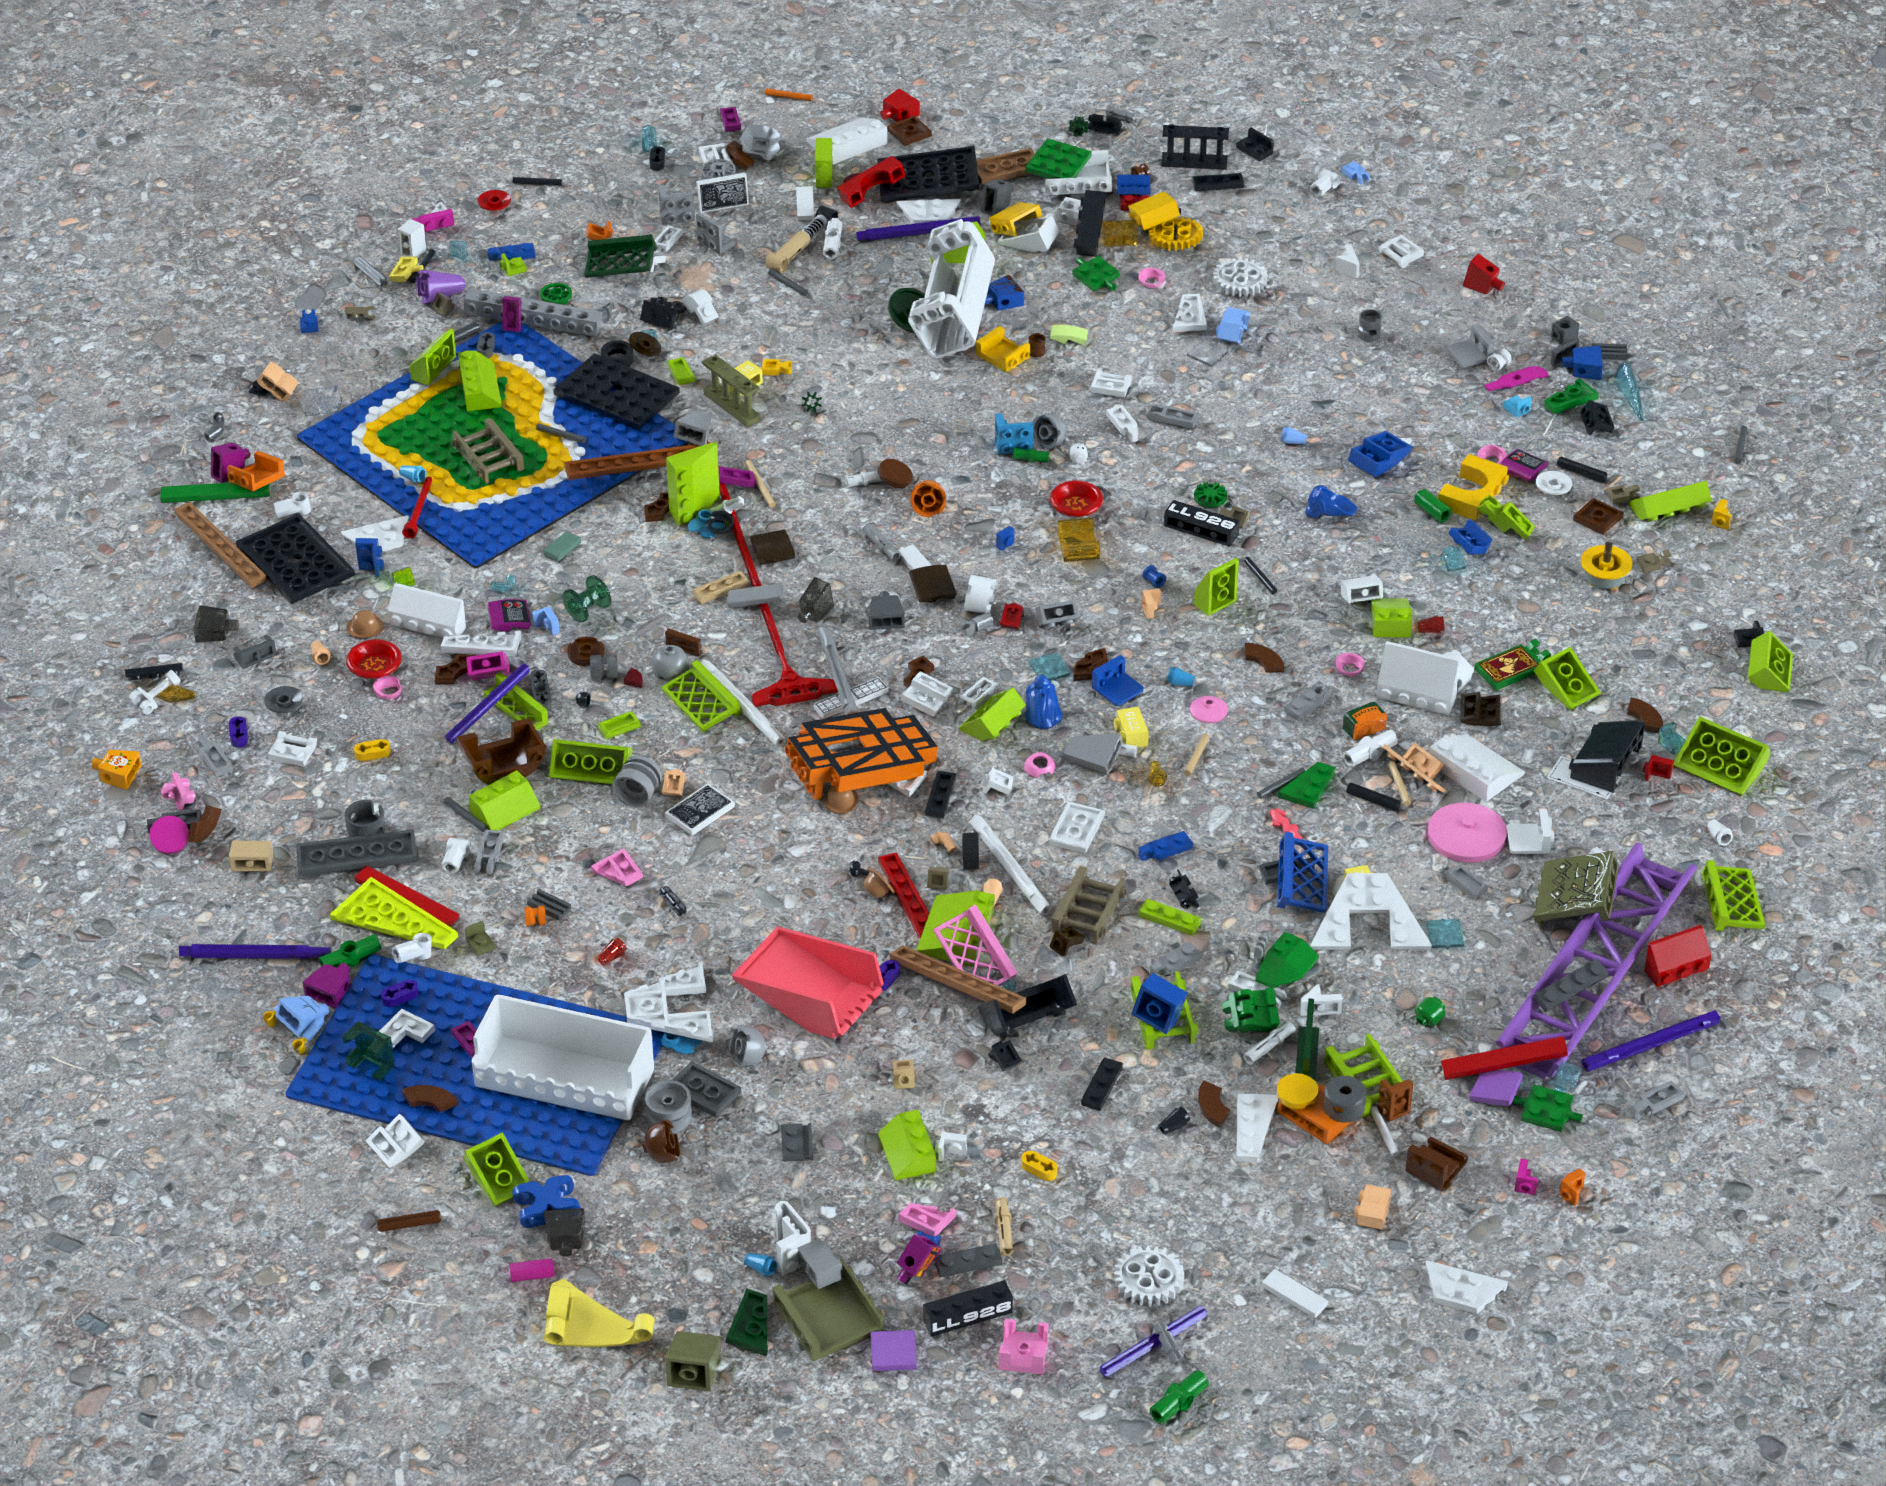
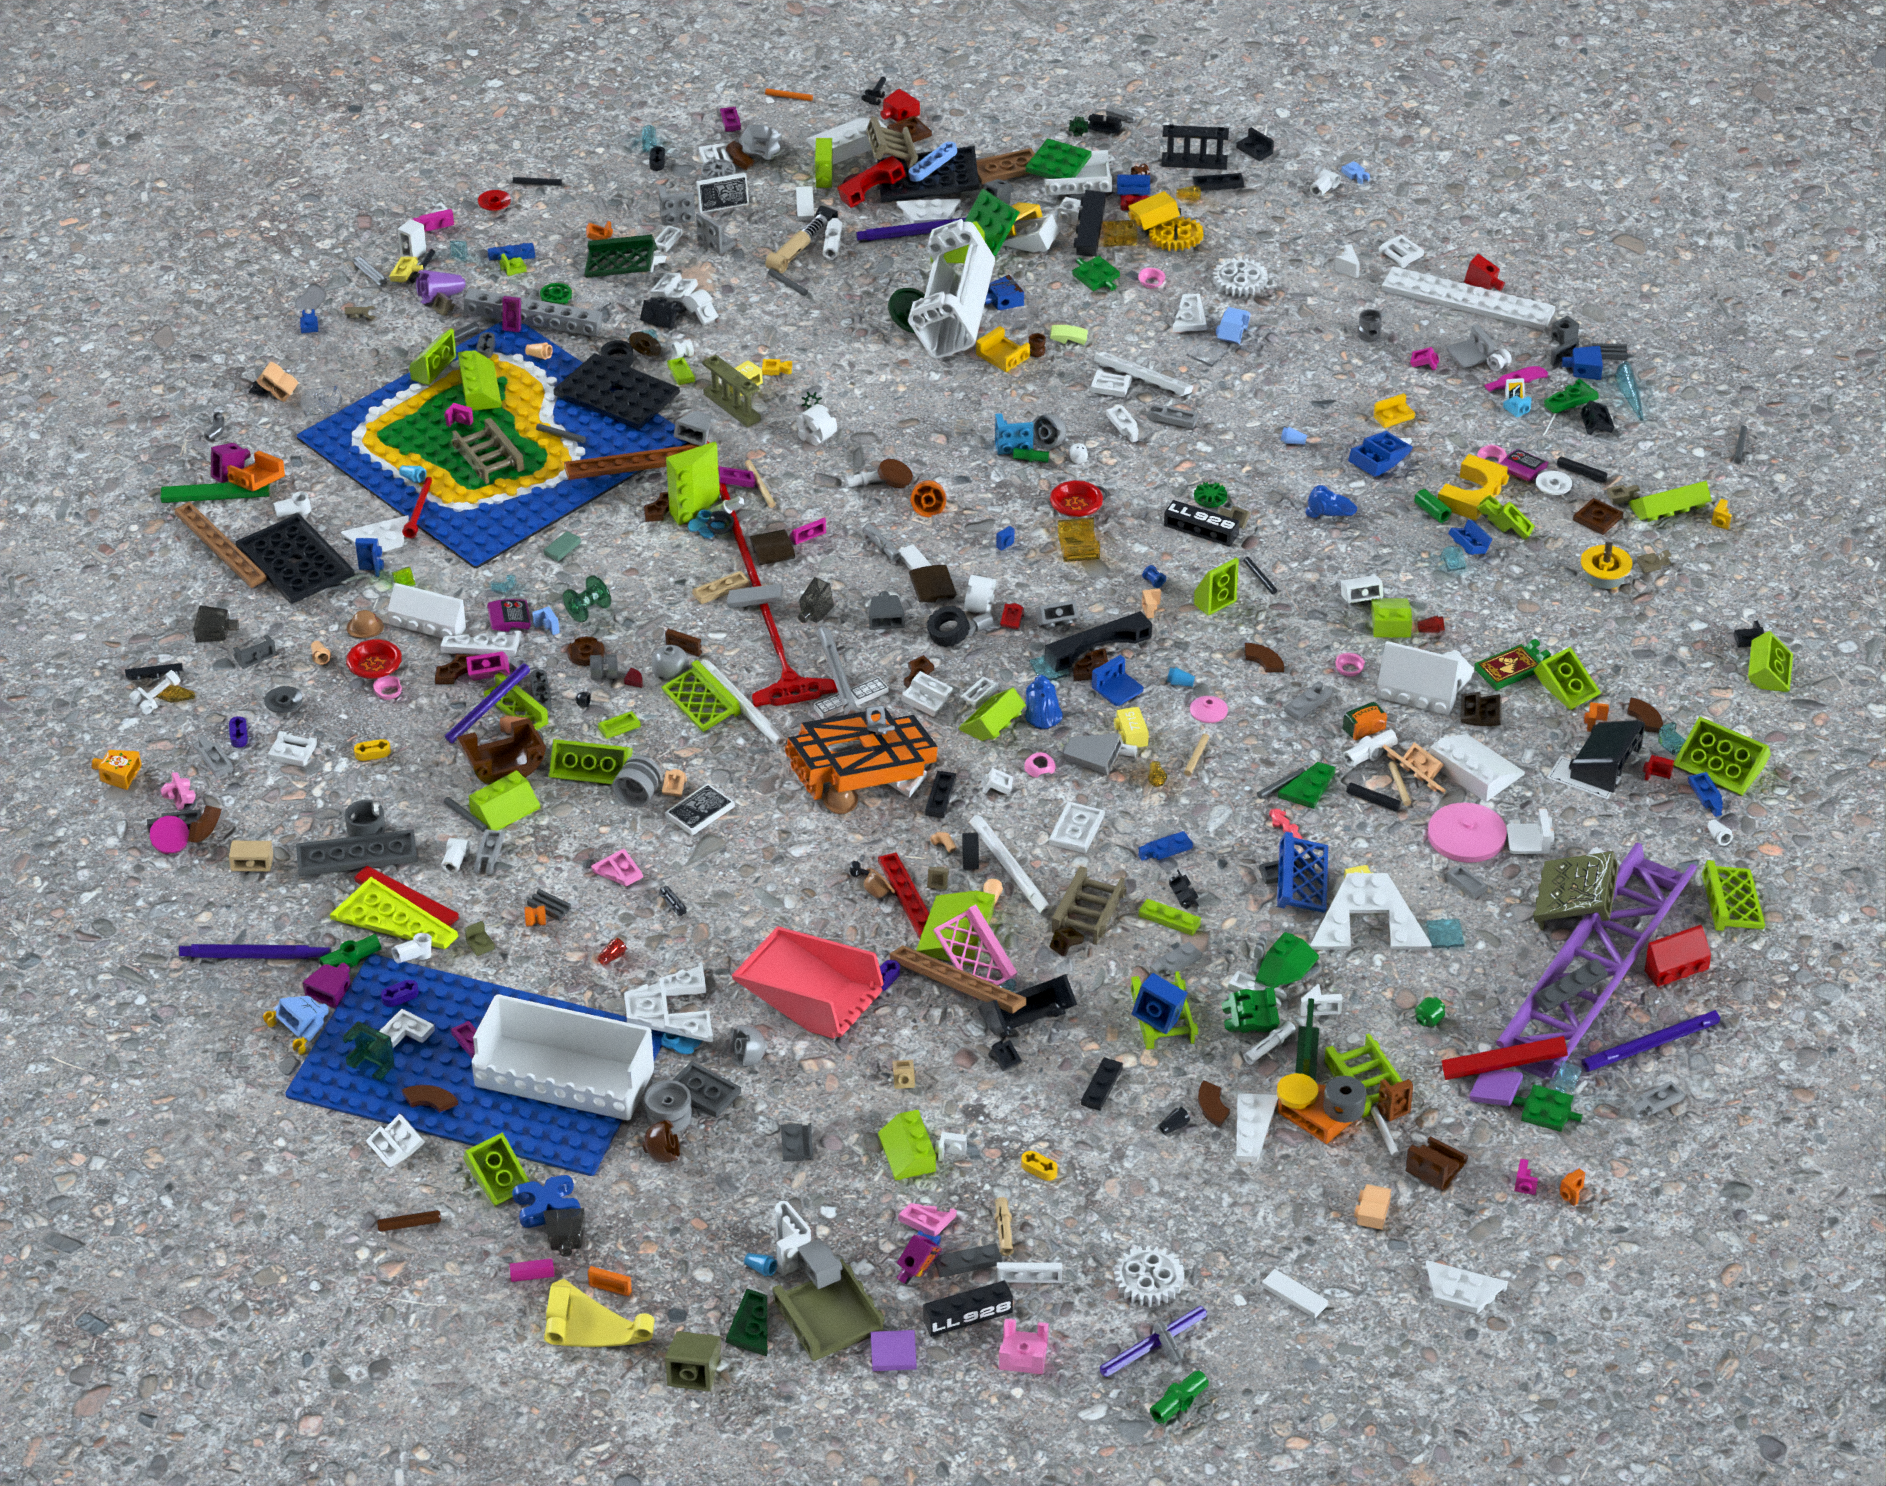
(459, 414): none -> dark pink bracket
(505, 722): none -> nougat cone
(539, 350): none -> light nougat cone
(609, 1281): none -> orange tile
(674, 287): none -> white slope
(683, 349): none -> white wheel
(808, 531): none -> dark pink slope
(816, 425): none -> white brick
(870, 95): none -> black piece
(879, 726): none -> bracket
(891, 142): none -> dark tan fence
(920, 170): none -> light blue beam
(943, 615): none -> black tyre
(994, 218): none -> green plate
(1029, 1272): none -> white tile
(1127, 629): none -> black arch
(1137, 371): none -> white plate
(1190, 193): none -> clear yellow cone
(1393, 411): none -> yellow bracket
(1424, 357): none -> dark pink bracket
(1468, 298): none -> white plate
(1514, 387): none -> slope
(1596, 712): none -> orange bracket
(1707, 792): none -> blue hinge

